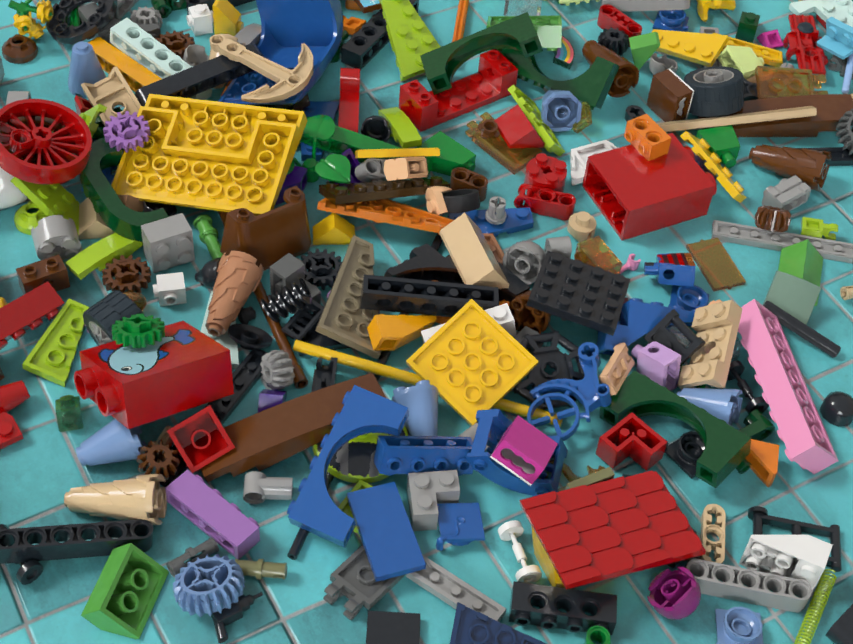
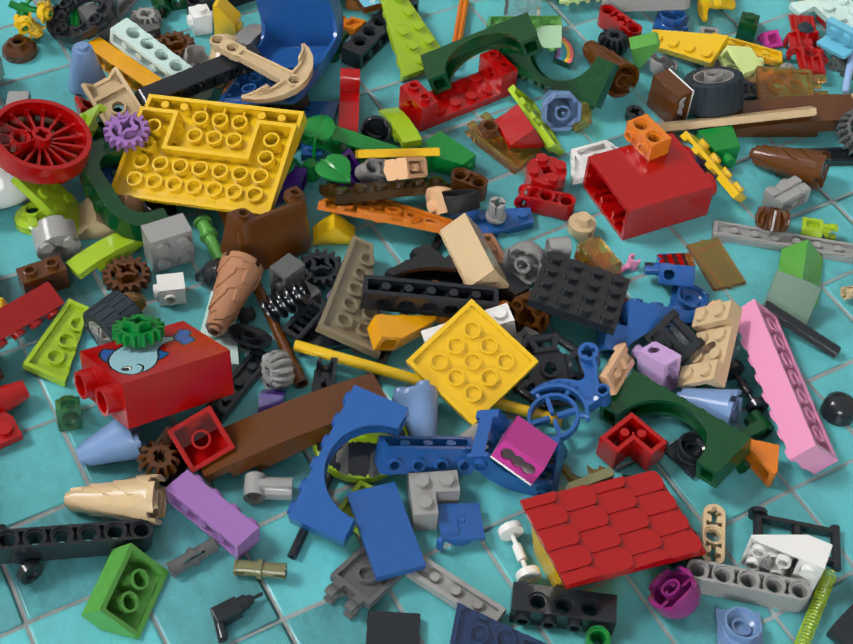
(208, 585): medium blue gear -> none

